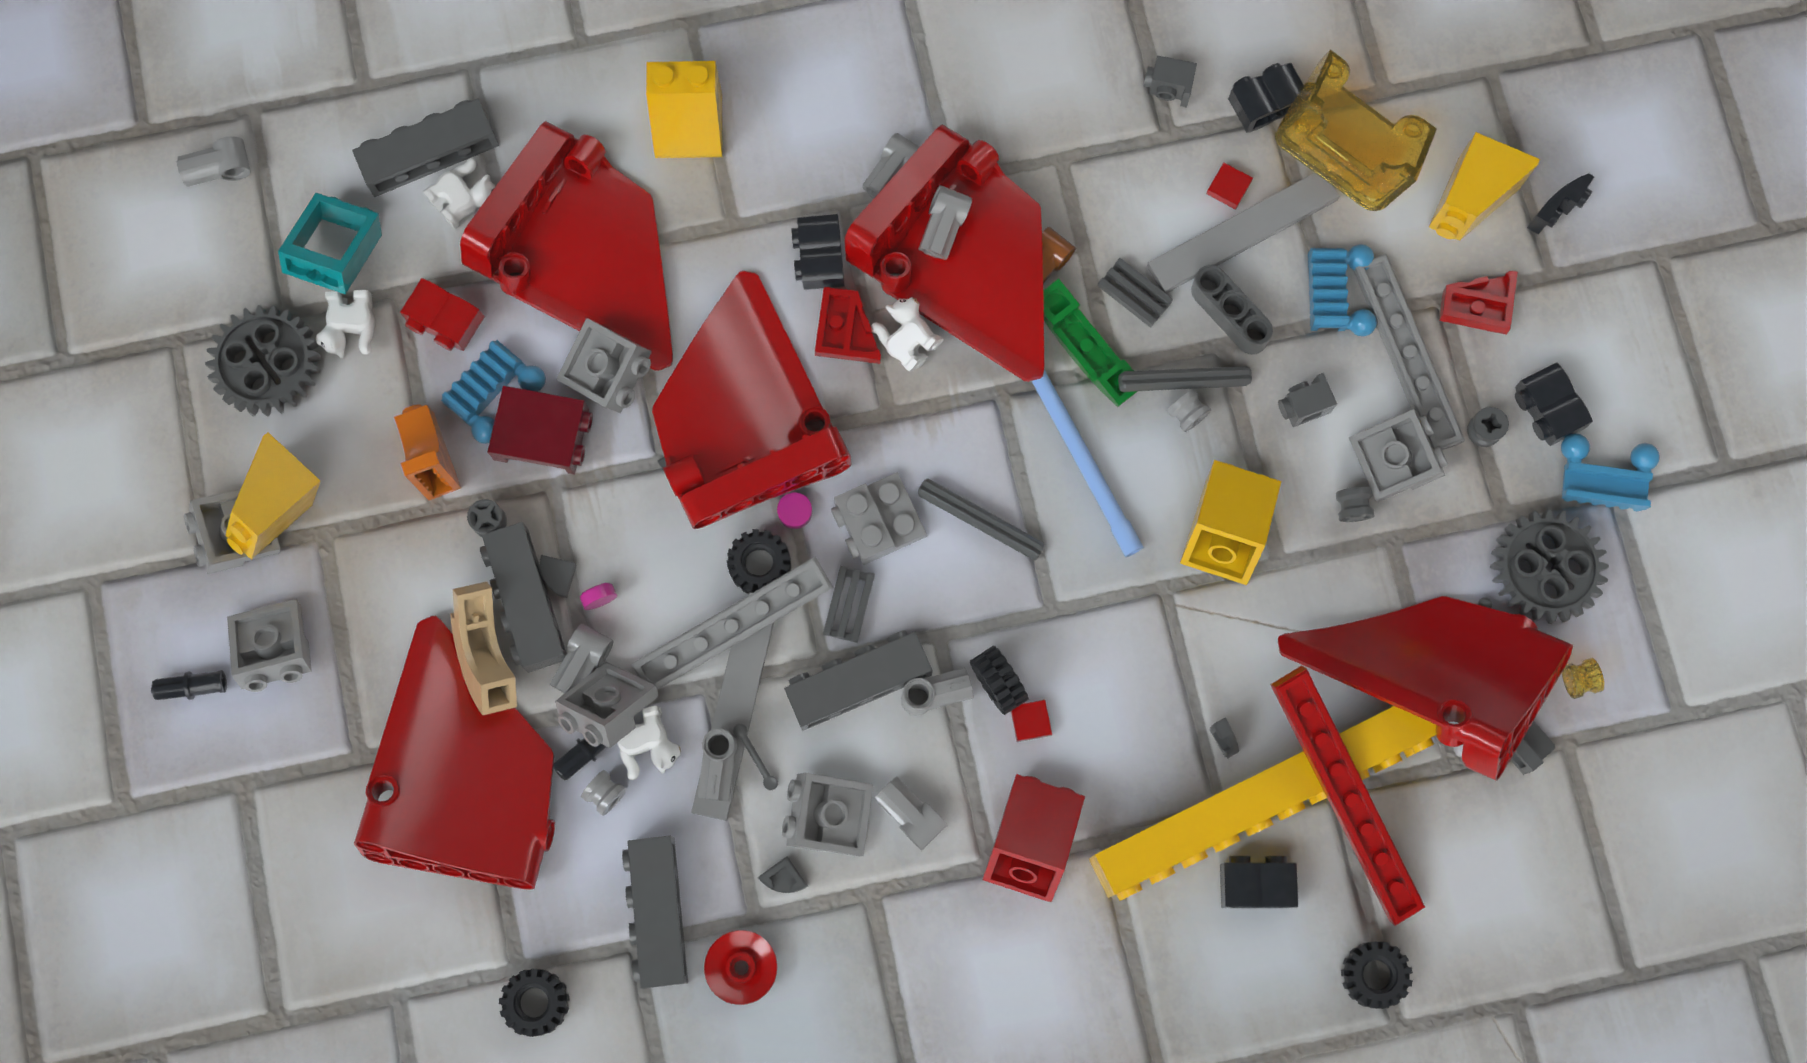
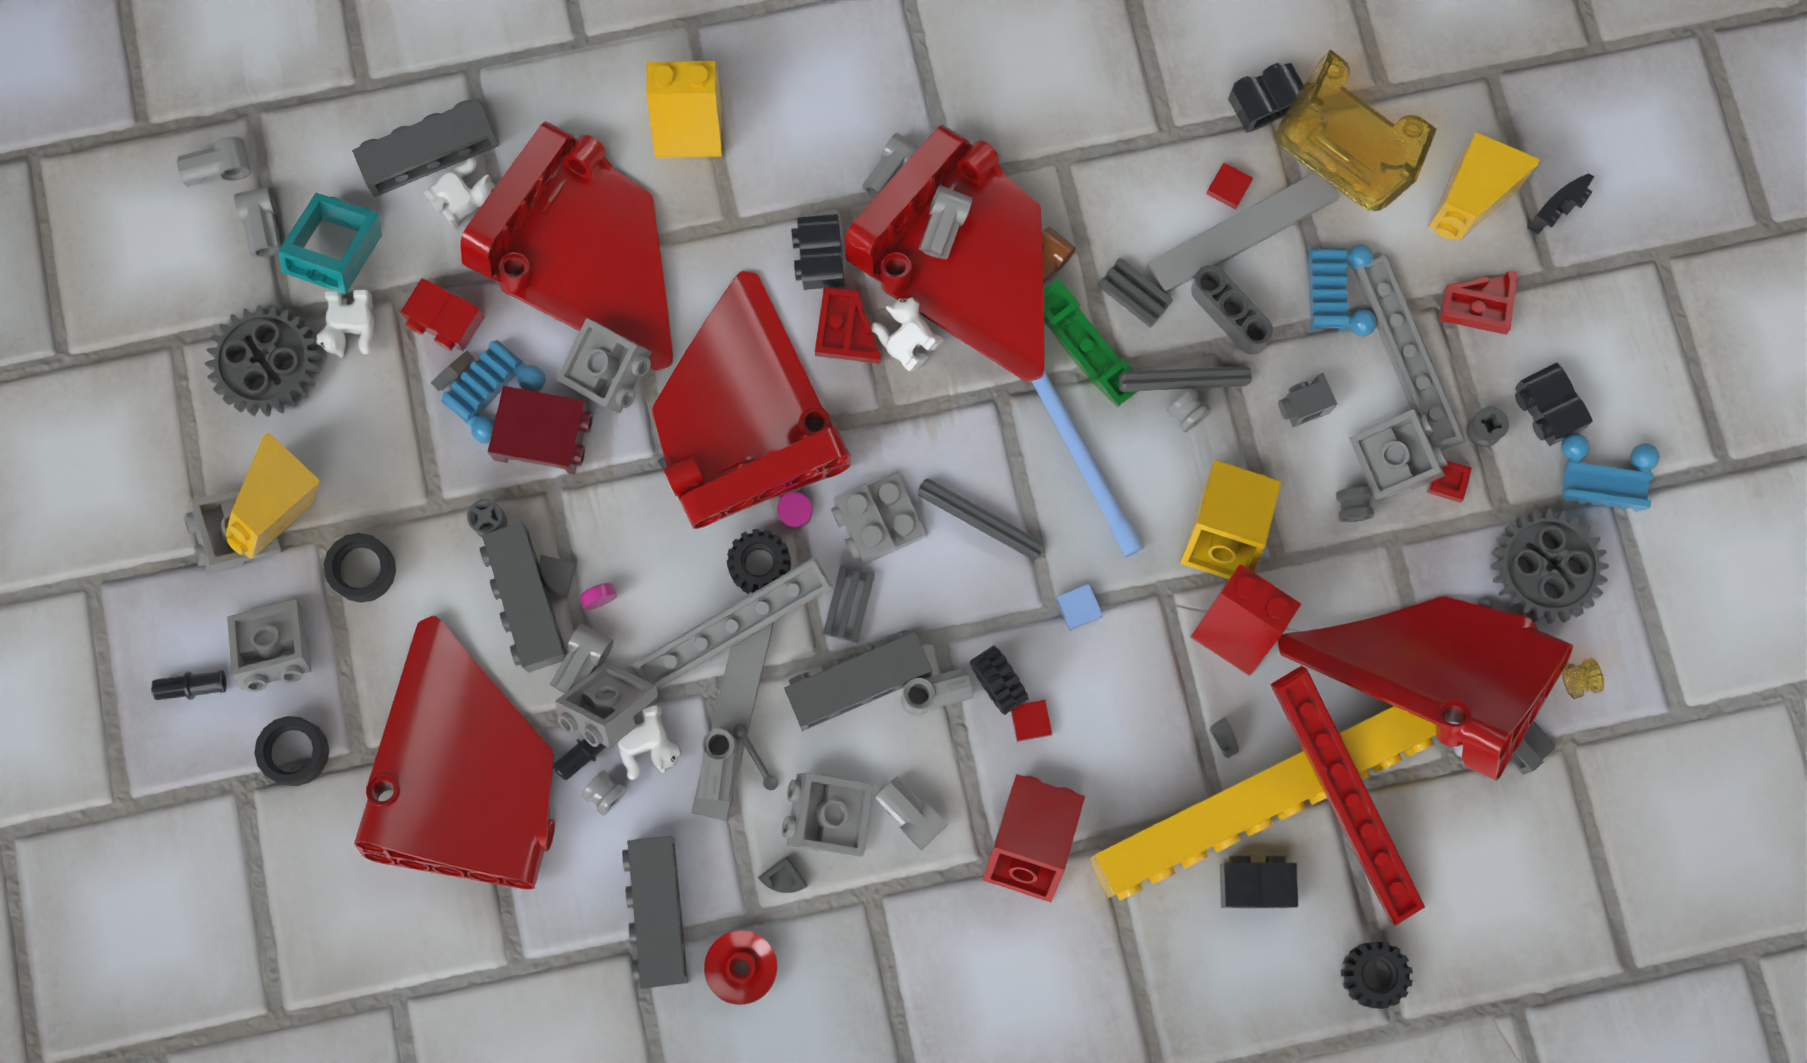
(257, 213): none -> light grey piece
(269, 735): none -> black tyre
(339, 551): none -> black tyre
(426, 454): orange arch -> none
(450, 373): none -> dark grey tile
(478, 651): tan arch -> none
(512, 996): black tyre -> none
(1079, 607): none -> light blue tile
(1171, 79): dark grey brick -> none
(1245, 620): none -> red slope
(1453, 484): none -> red tile

